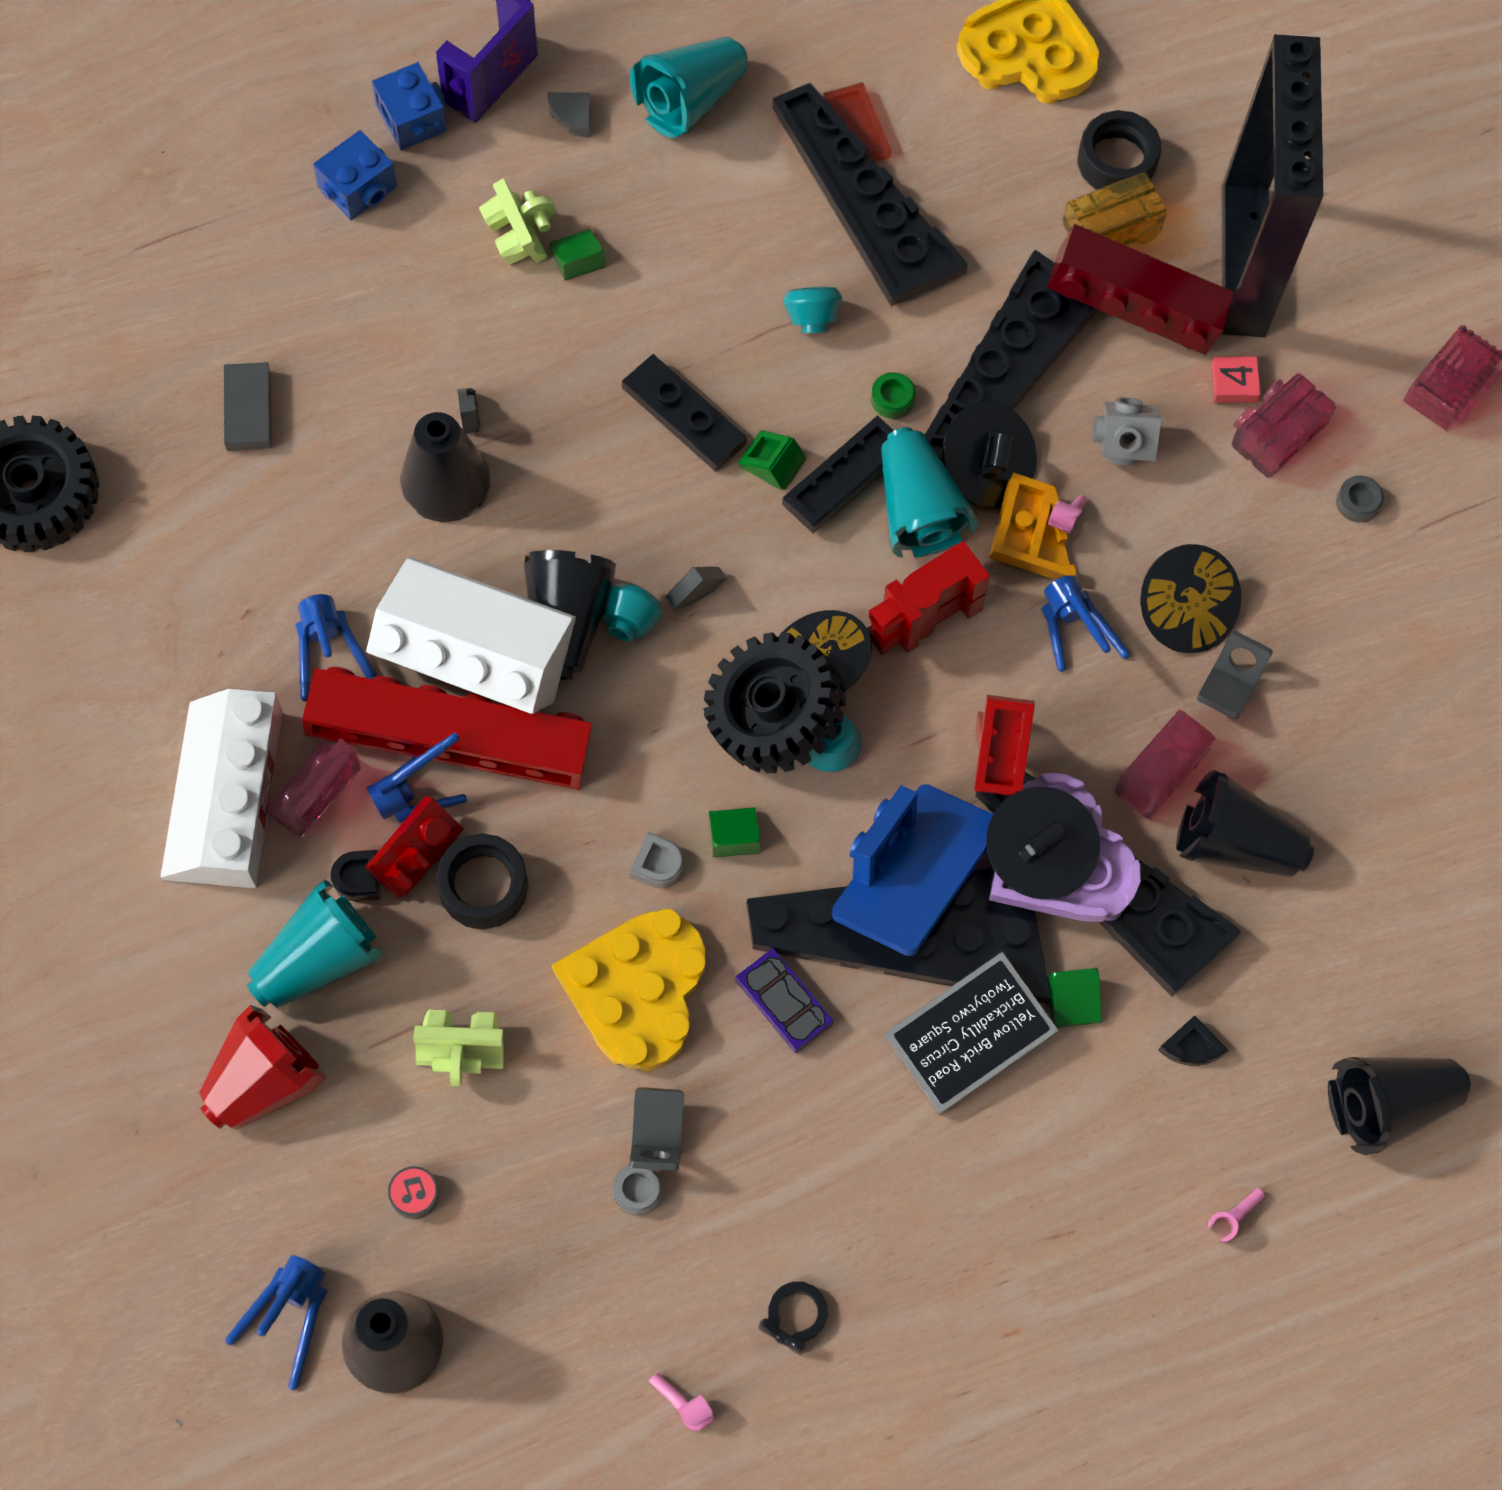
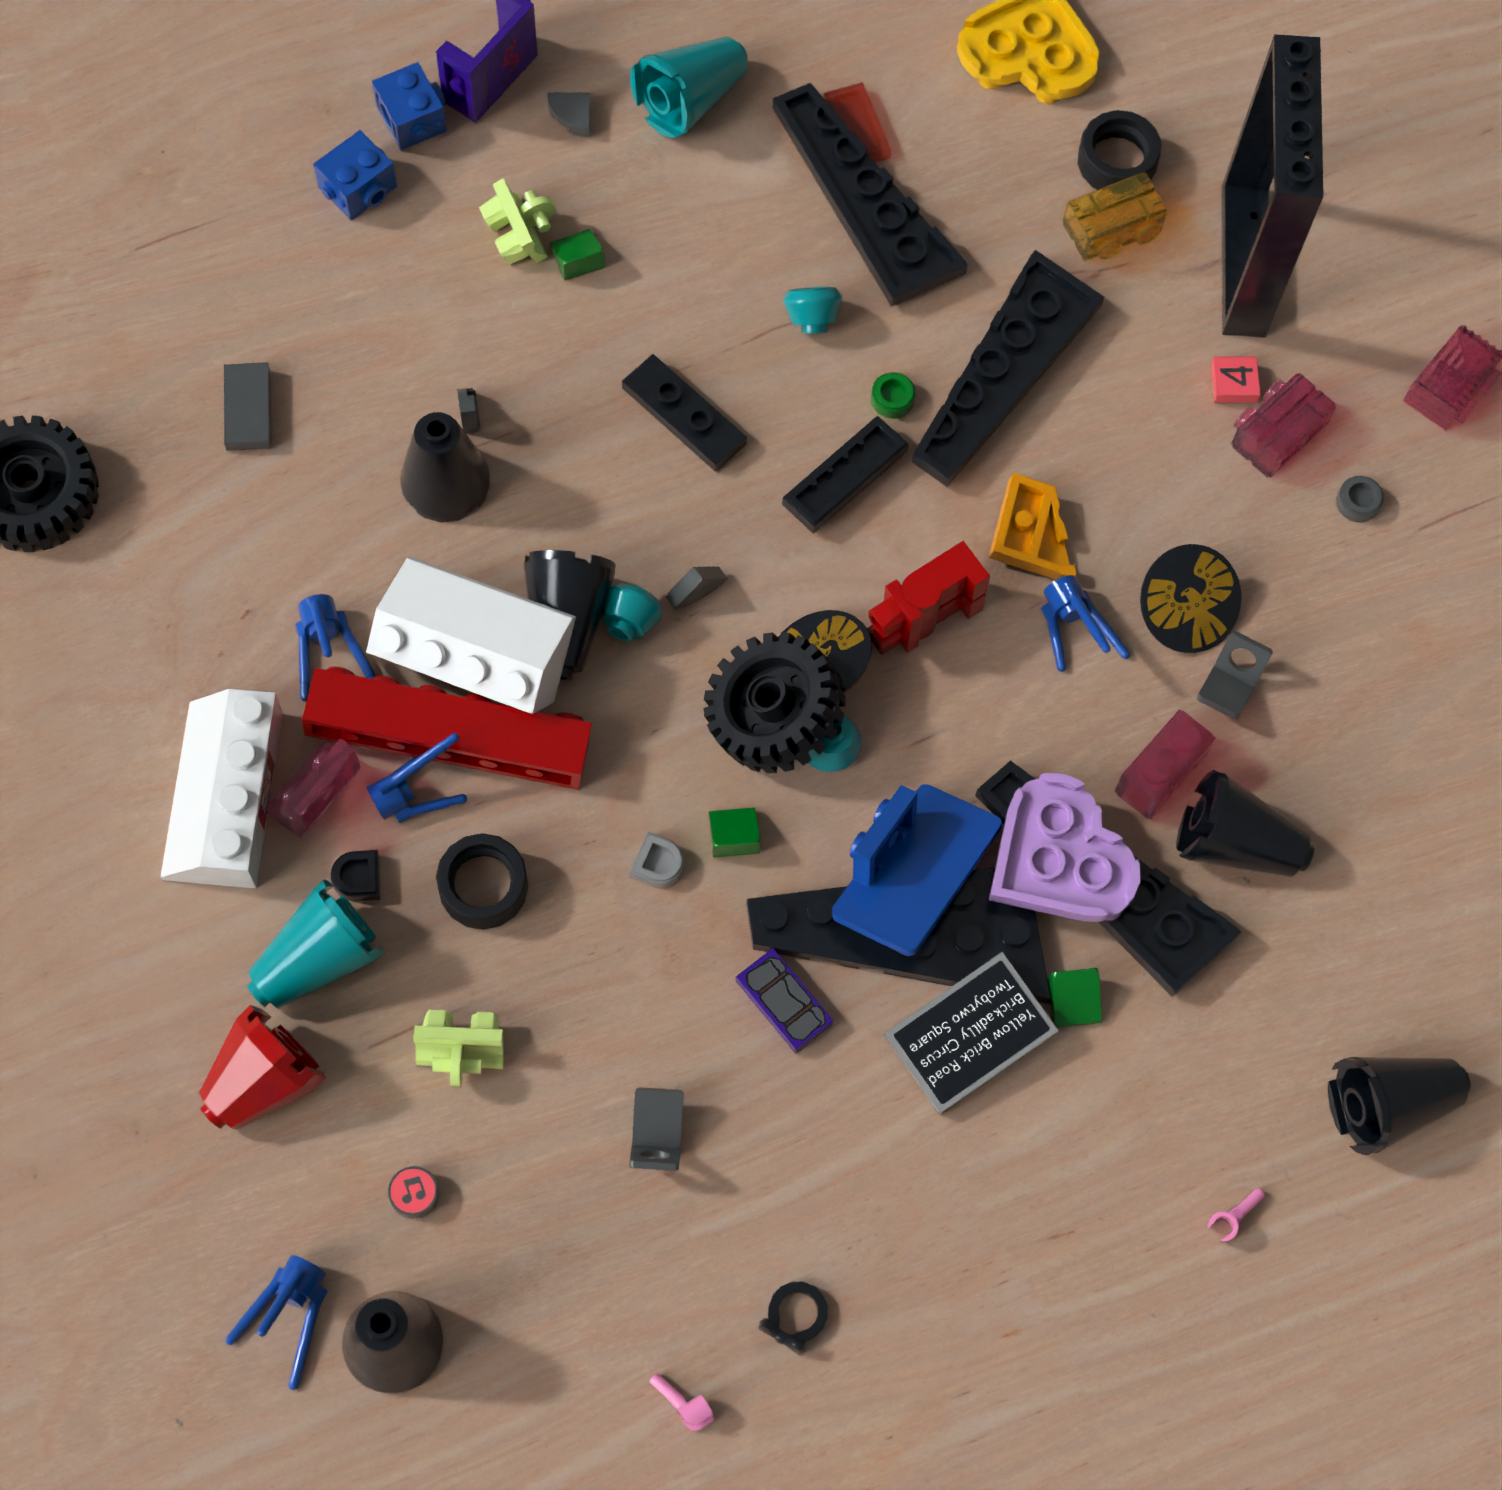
(414, 847): red plate -> none
(635, 987): yellow plate -> none
(637, 1190): light grey tile -> none
(773, 458): green slope -> none
(921, 497): teal cone -> none
(985, 449): black shield -> none
(1003, 744): red bracket -> none
(1043, 842): black shield -> none
(1065, 515): bright pink hand -> none
(1127, 431): light grey brick -> none
(1140, 289): dark red brick -> none
(1193, 1045): black tile -> none

